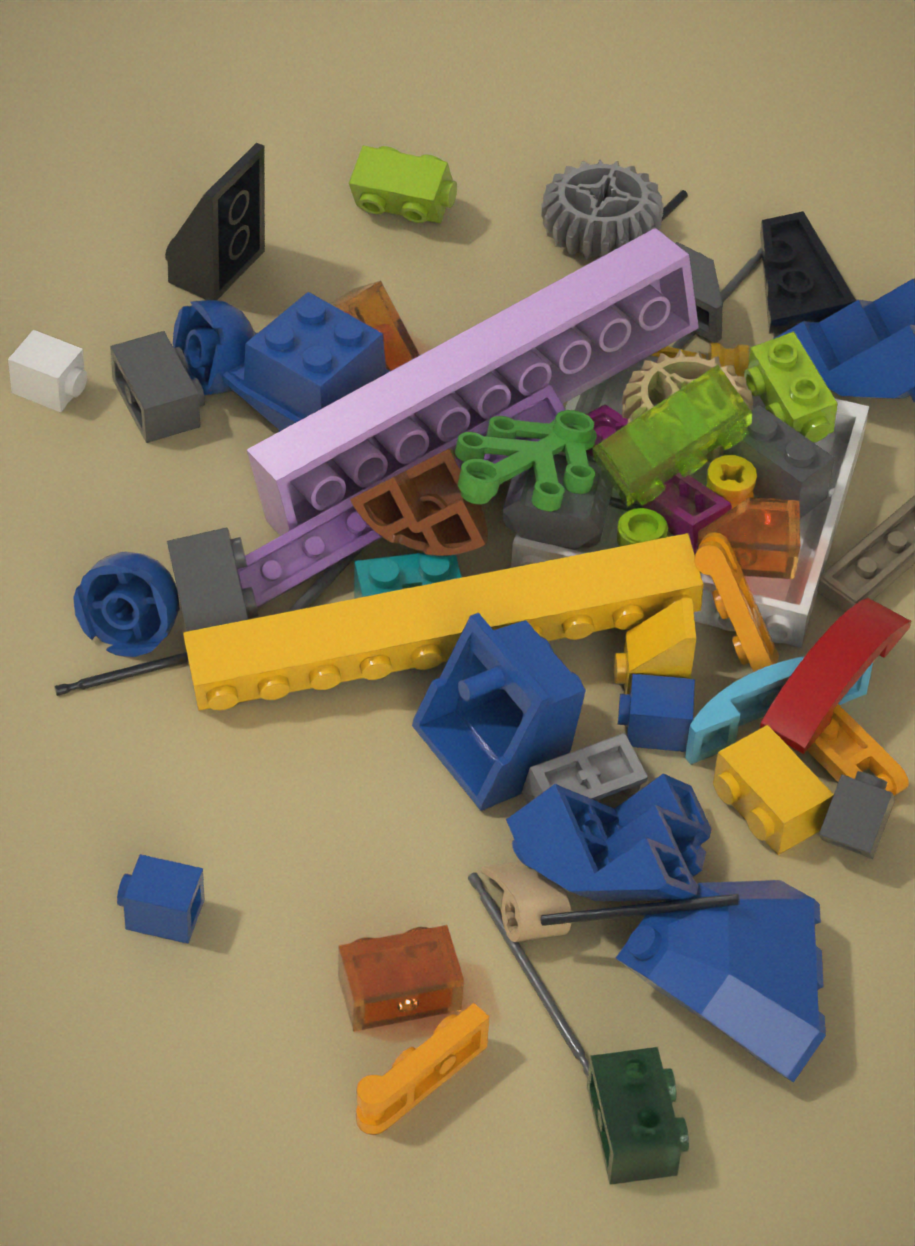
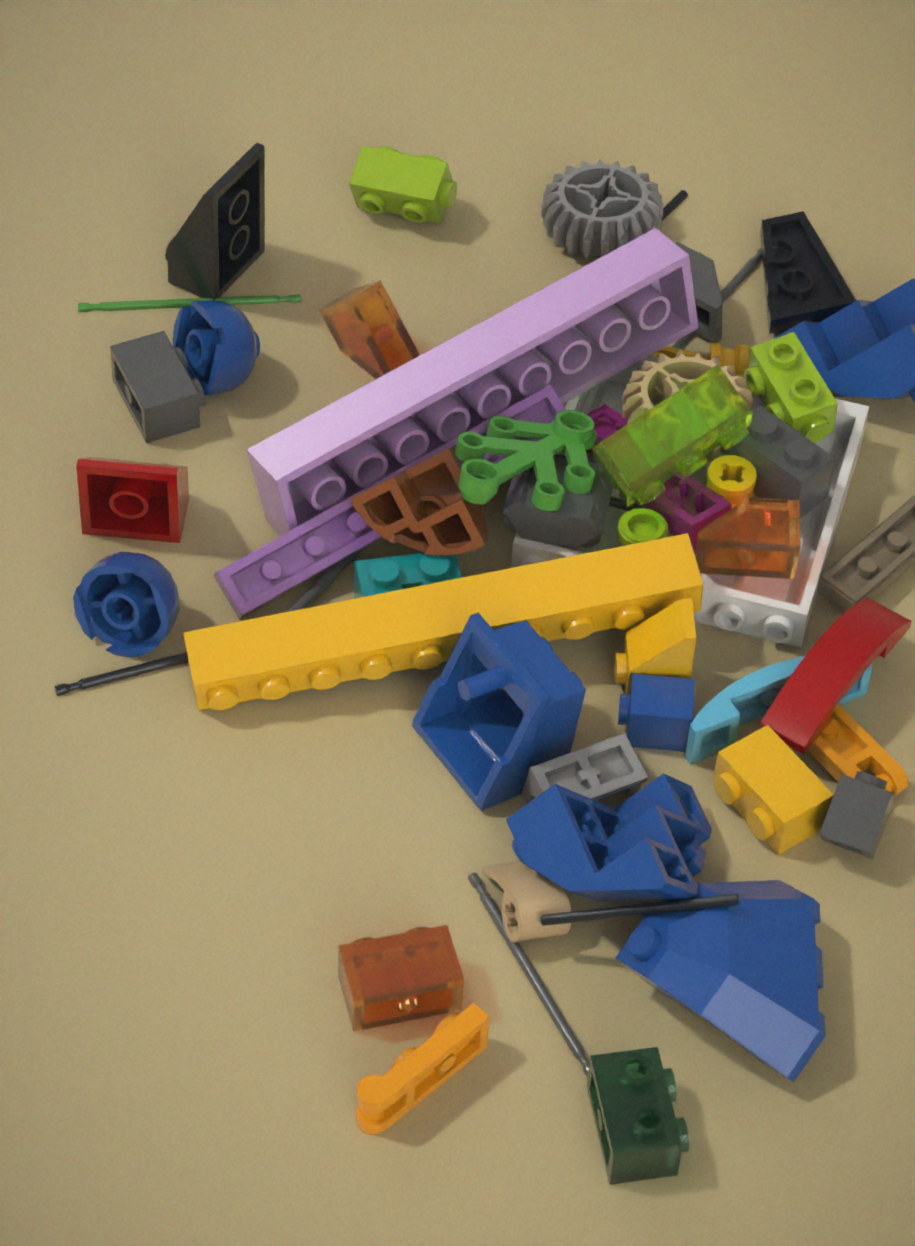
(47, 371): white brick -> none
(132, 499): none -> red slope
(162, 898): blue brick -> none
(179, 303): none -> bright green piece
(210, 580): dark grey brick -> none
(306, 361): blue piece -> none
(736, 601): light orange plate -> none

